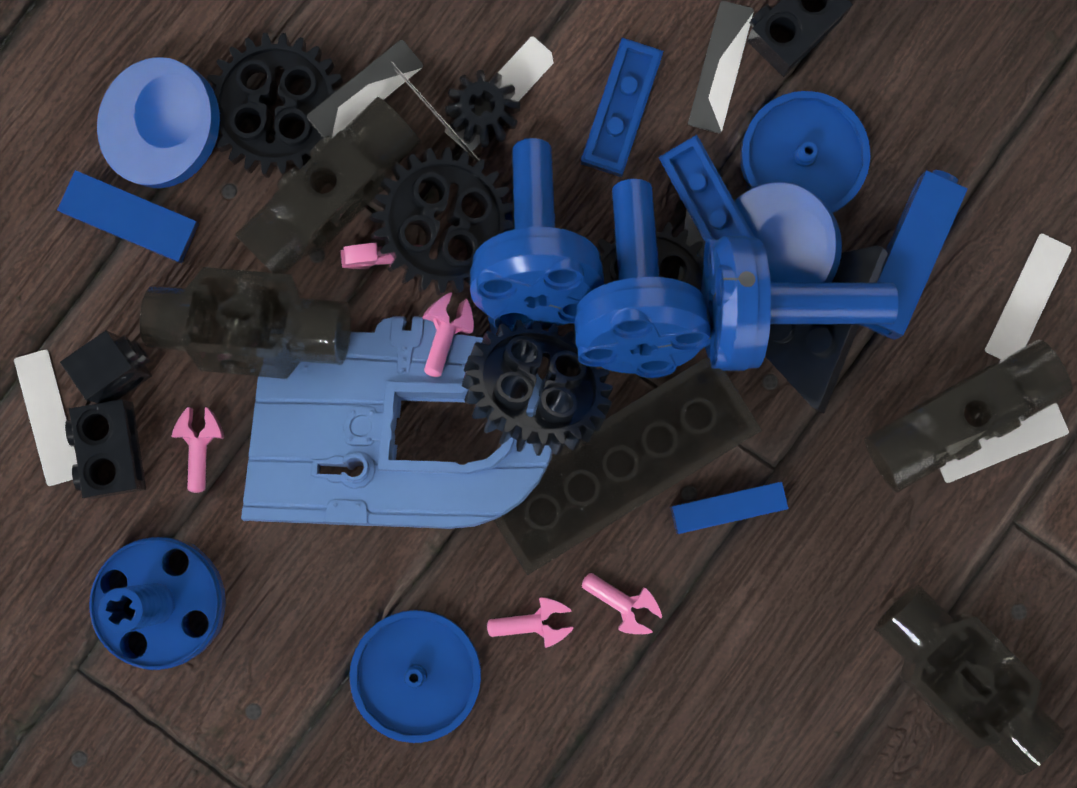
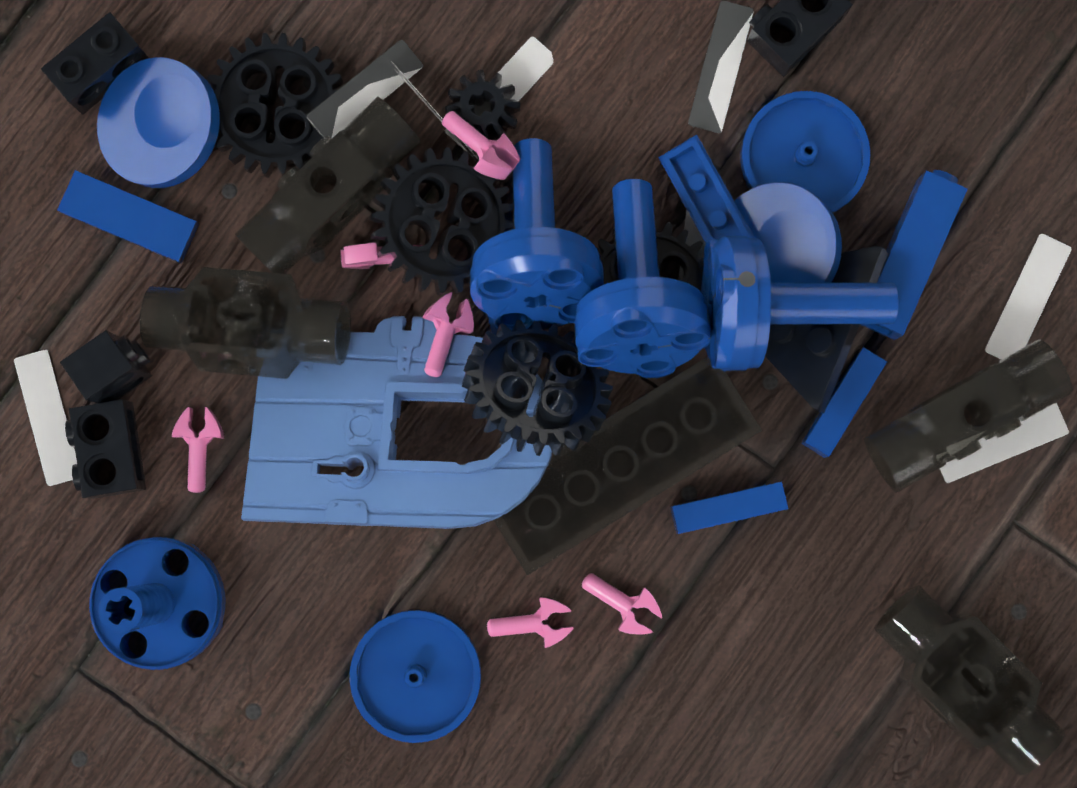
(93, 62): none -> black brick
(495, 157): none -> bright pink bar
(621, 107): blue tile -> none
(844, 402): none -> blue piece

